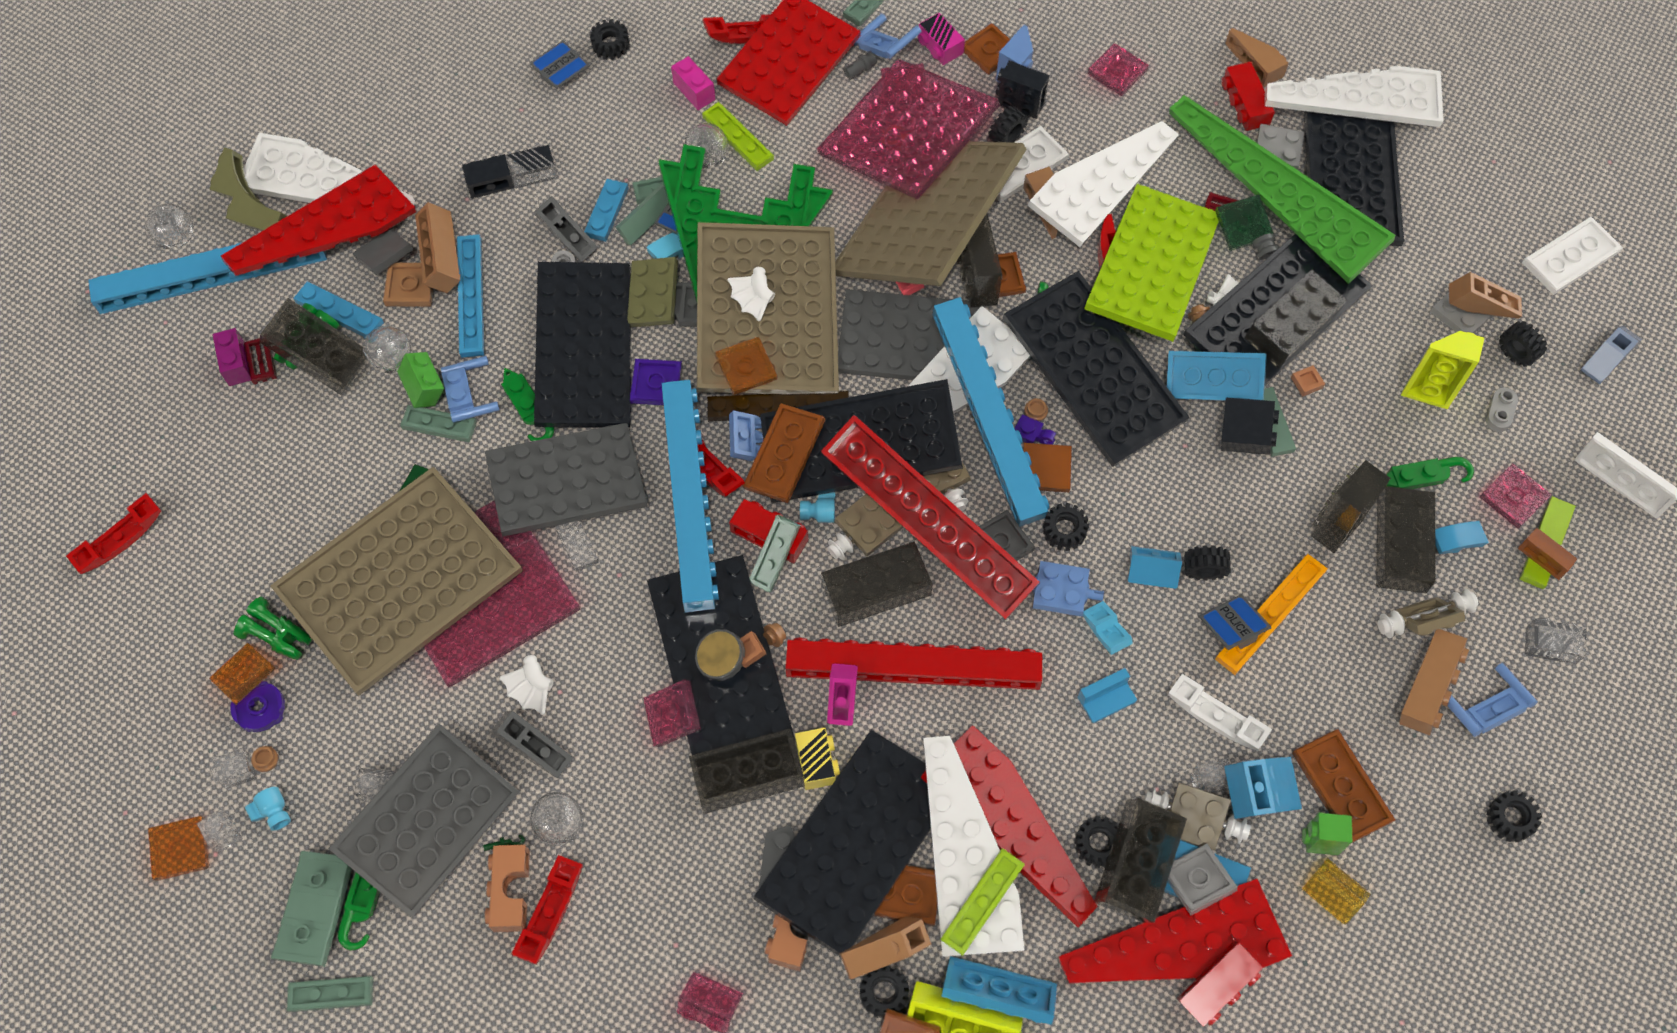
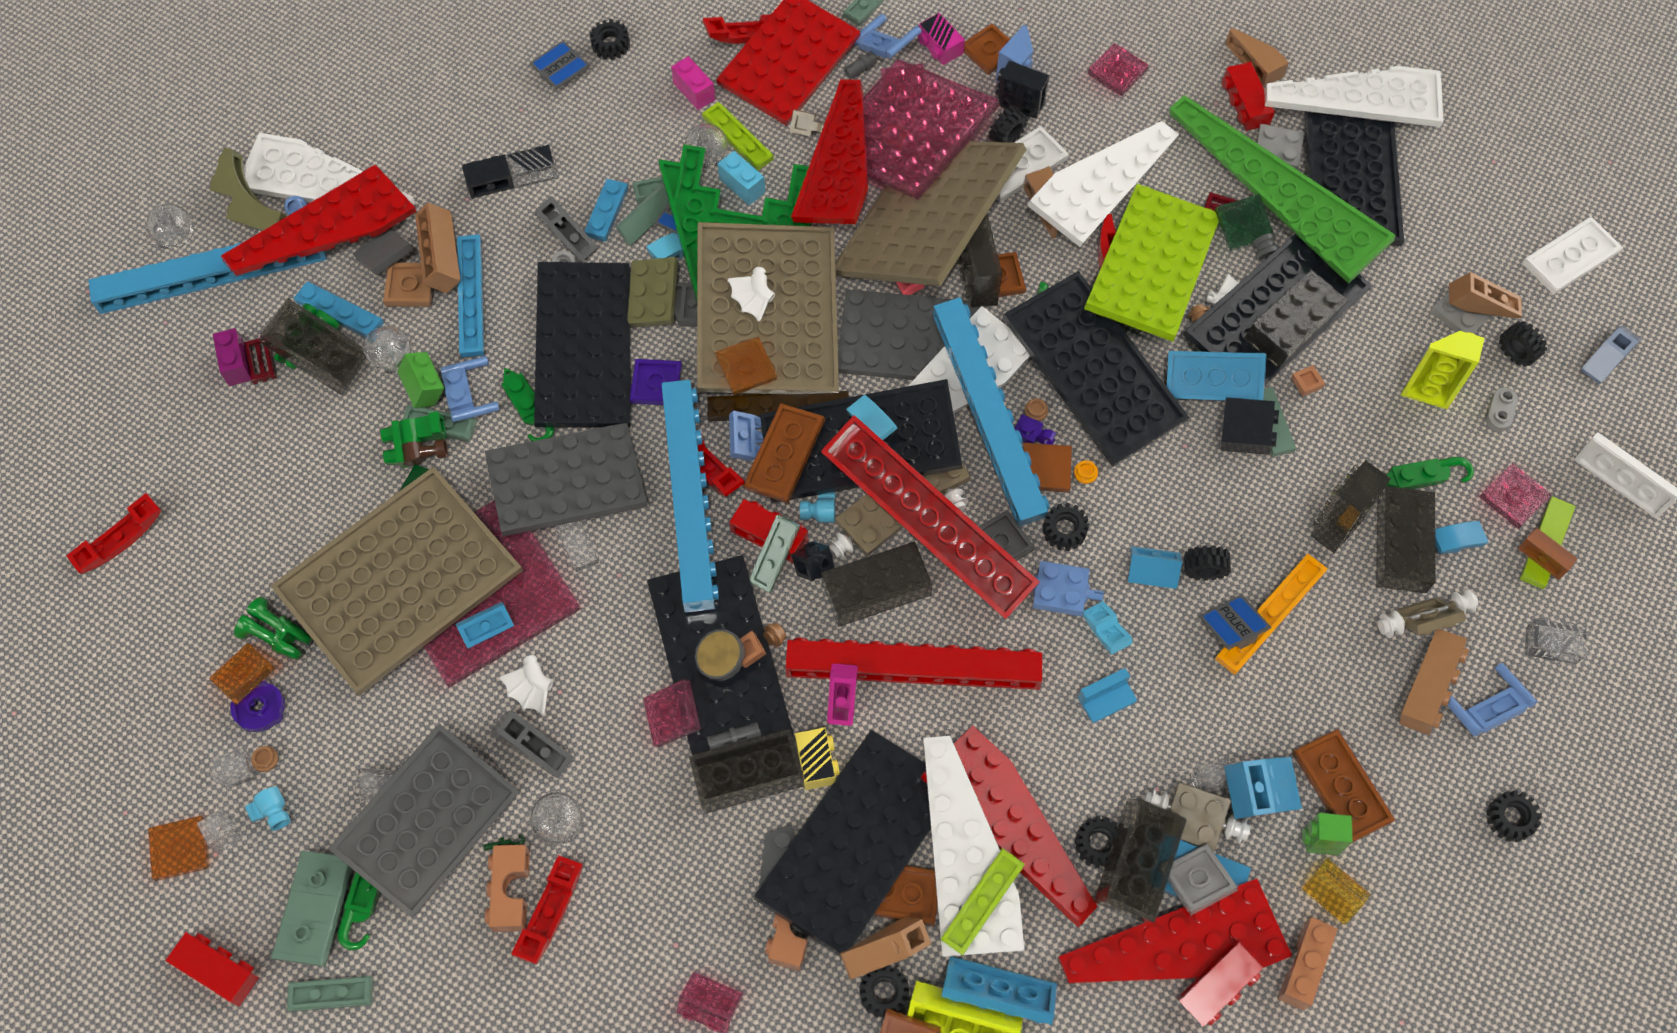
(213, 968): none -> red brick
(293, 204): none -> medium blue plate
(408, 440): none -> green hips
(484, 625): none -> dark azure plate
(734, 736): none -> dark grey pin
(741, 178): none -> medium azure brick
(805, 123): none -> plate
(812, 560): none -> black brick
(838, 170): none -> red wing
(872, 417): none -> medium azure slope
(1086, 472): none -> light orange plate
(1217, 715): white slope -> none
(1306, 972): none -> nougat arch

